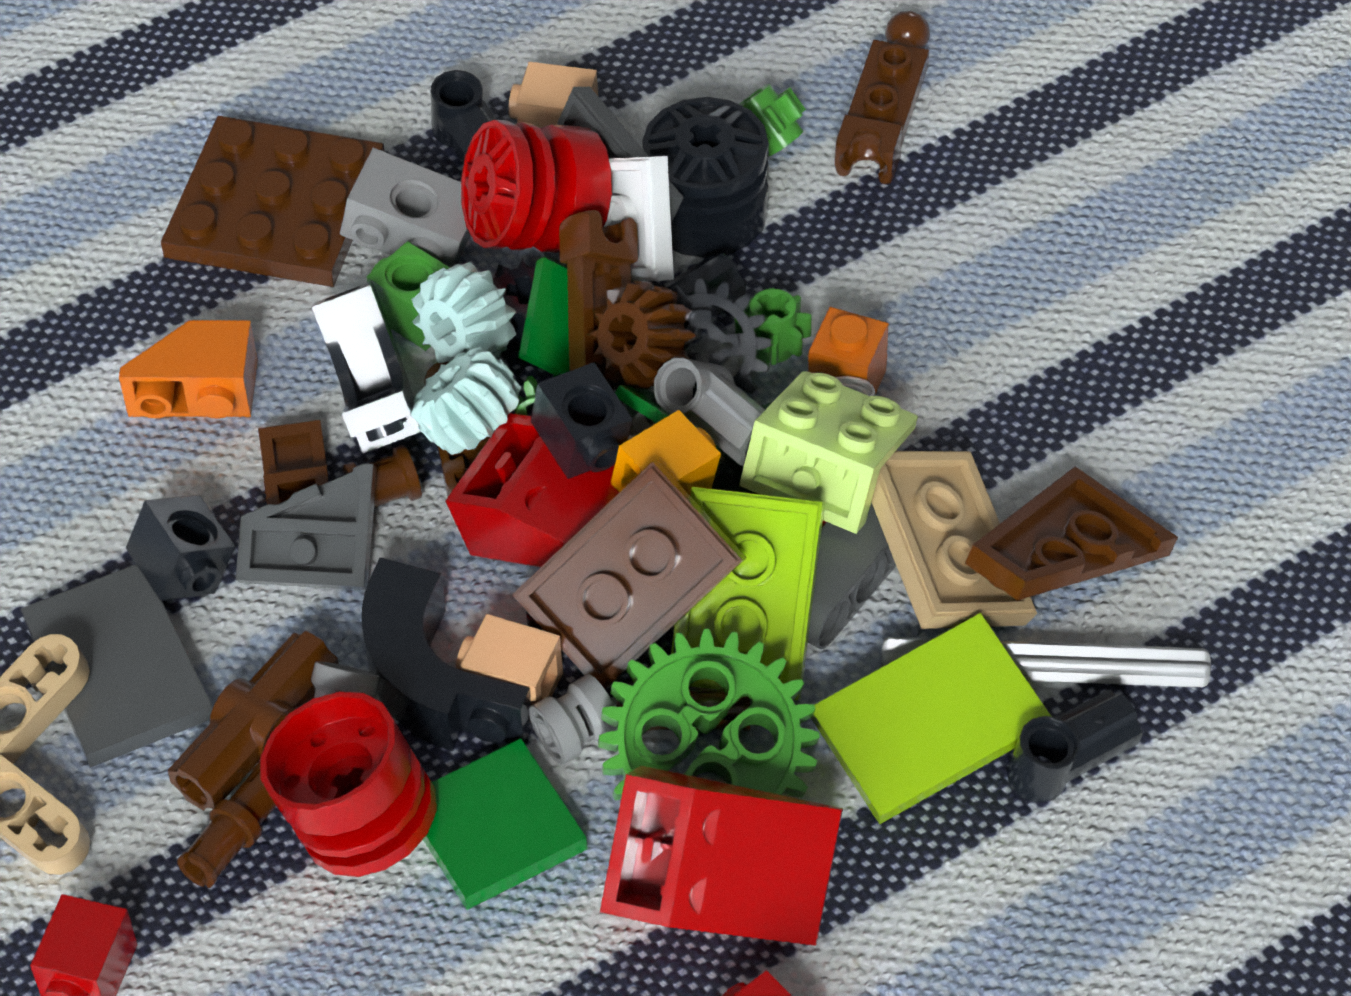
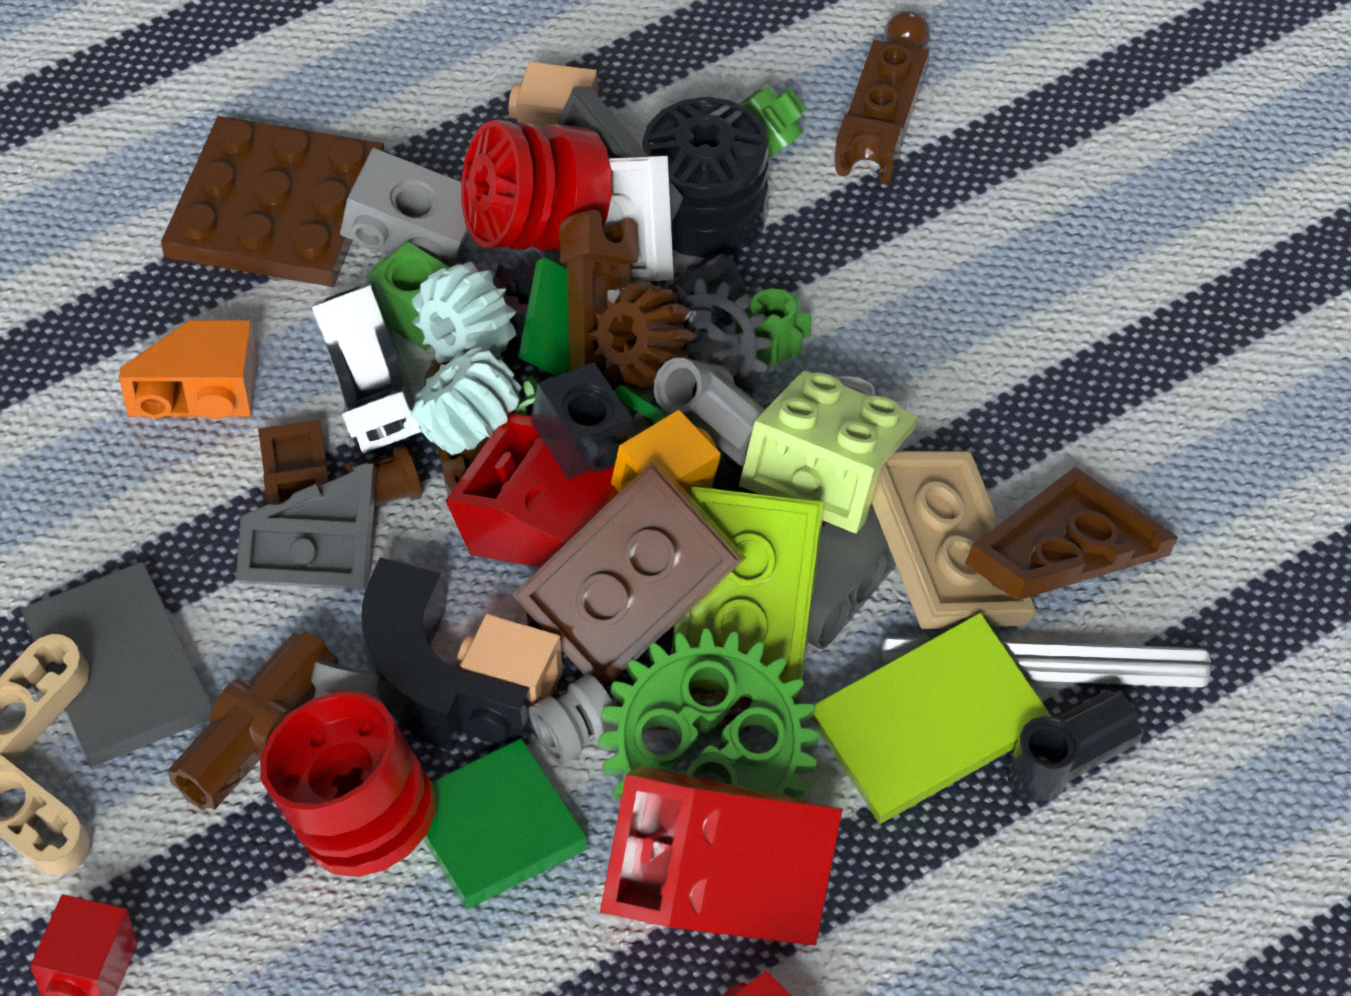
(180, 547): black brick -> none
(232, 826): reddish brown pin -> none
(457, 109): black piece -> none
(850, 347): orange brick -> none

